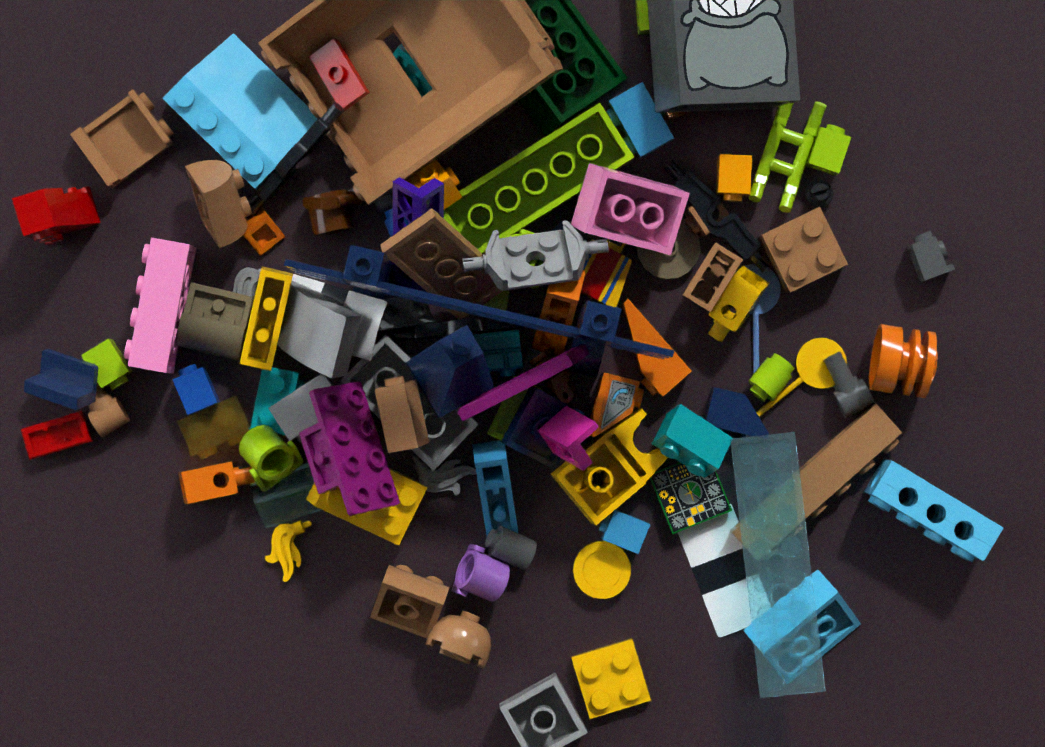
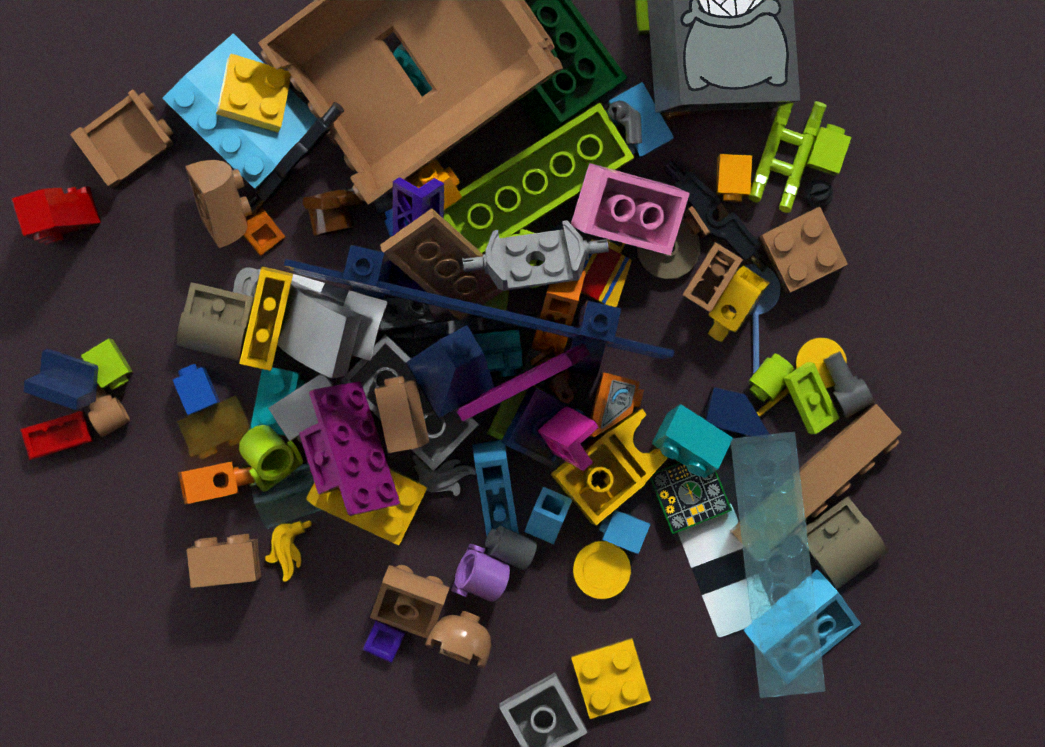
(161, 303): bright pink brick -> none
(223, 562): none -> medium nougat brick
(254, 93): none -> yellow plate
(339, 74): plate -> none
(383, 641): none -> dark purple tile
(548, 515): none -> dark azure brick
(629, 118): none -> dark grey arm
(658, 374): orange slope -> none
(811, 398): none -> lime plate
(844, 542): none -> dark tan brick
(896, 360): orange wheel -> none
(929, 256): dark grey brick -> none
(977, 533): medium azure brick -> none

